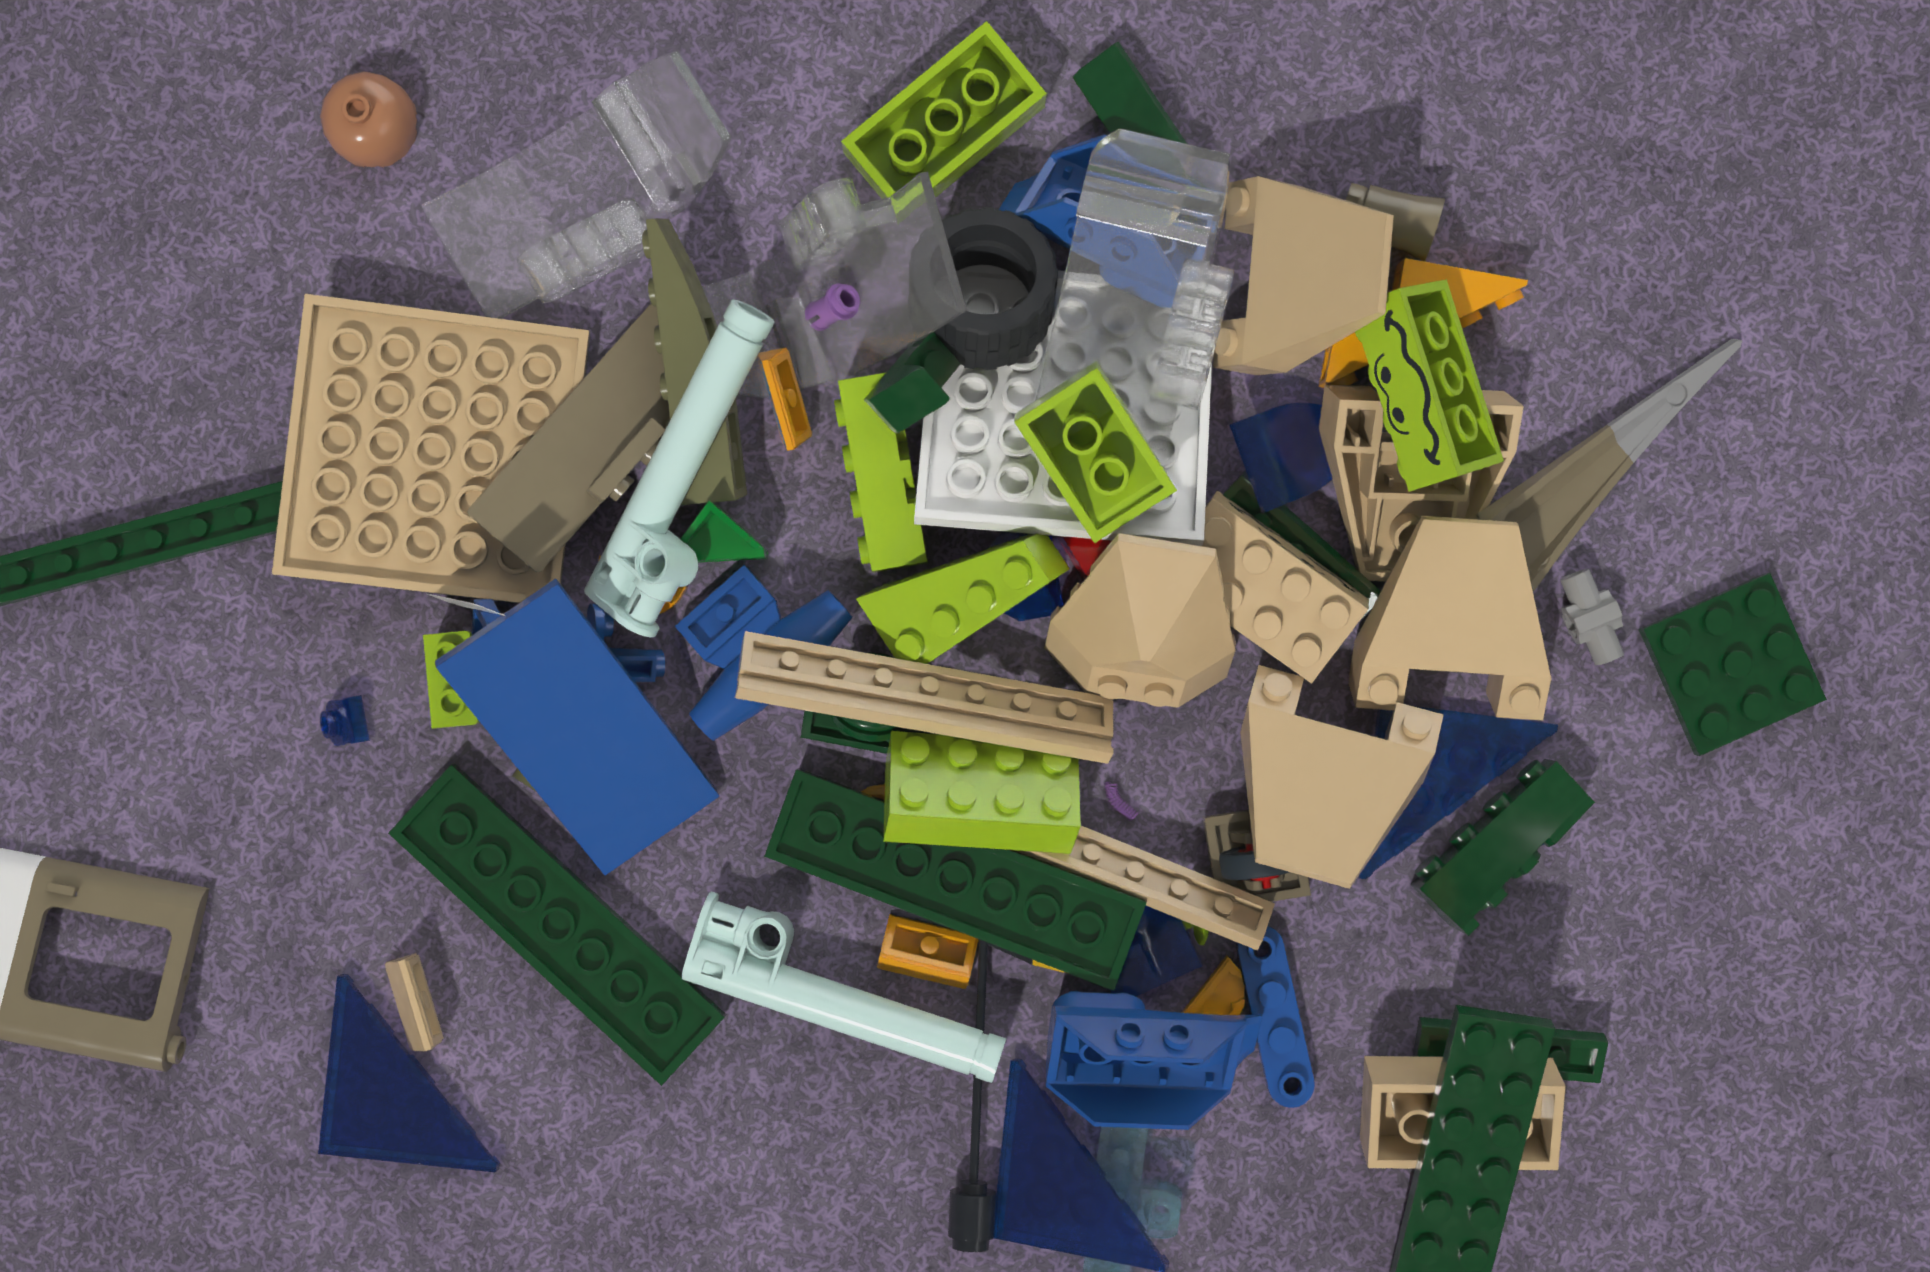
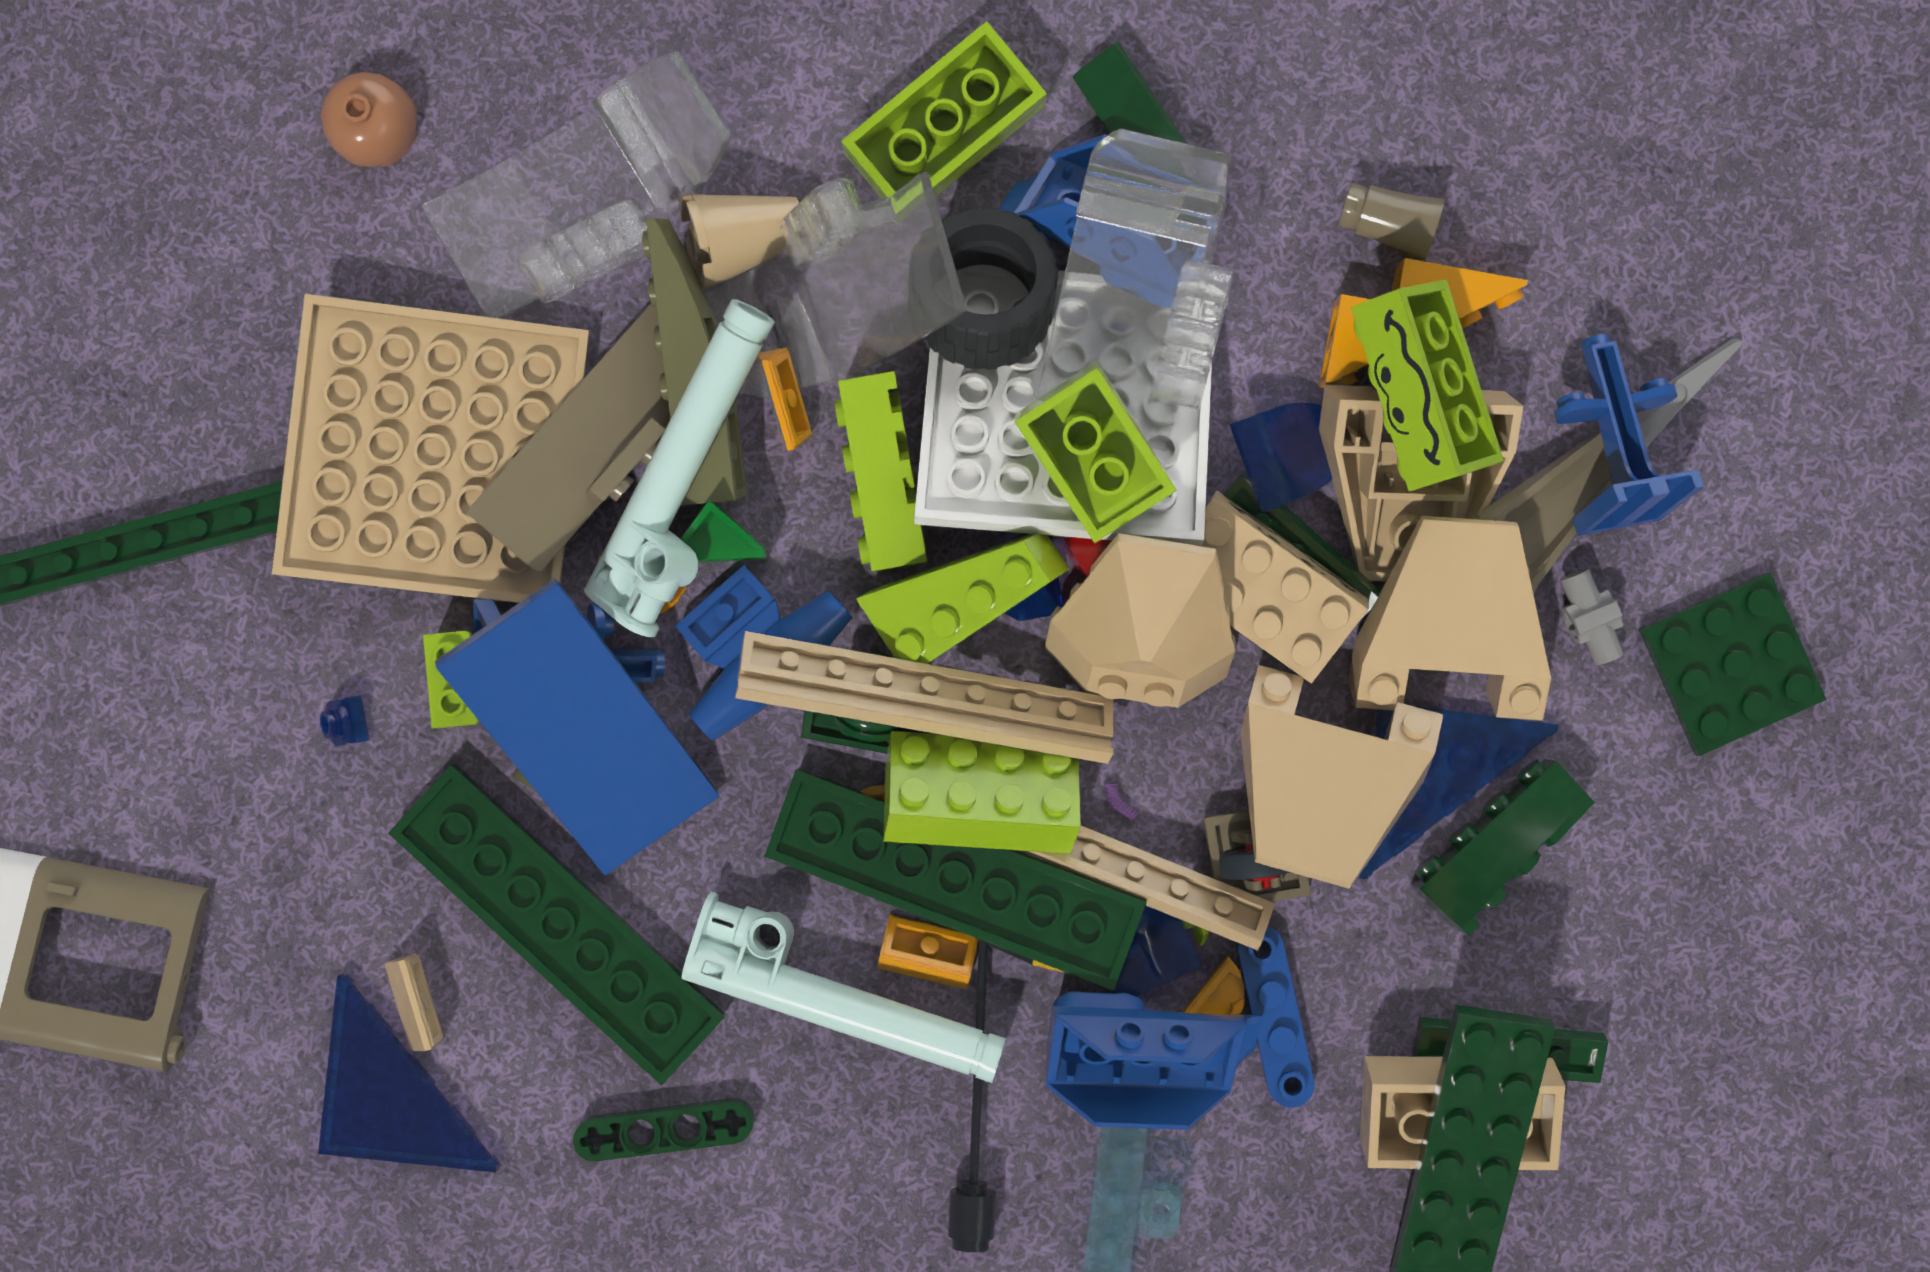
(465, 604): white sticker -> none
(665, 1134): none -> dark green beam
(732, 233): none -> tan cone
(839, 303): medium lavender pin -> none
(914, 384): dark green slope -> none
(1056, 1191): clear blue tile -> none
(1312, 274): tan wedge -> none
(1636, 490): none -> blue piece

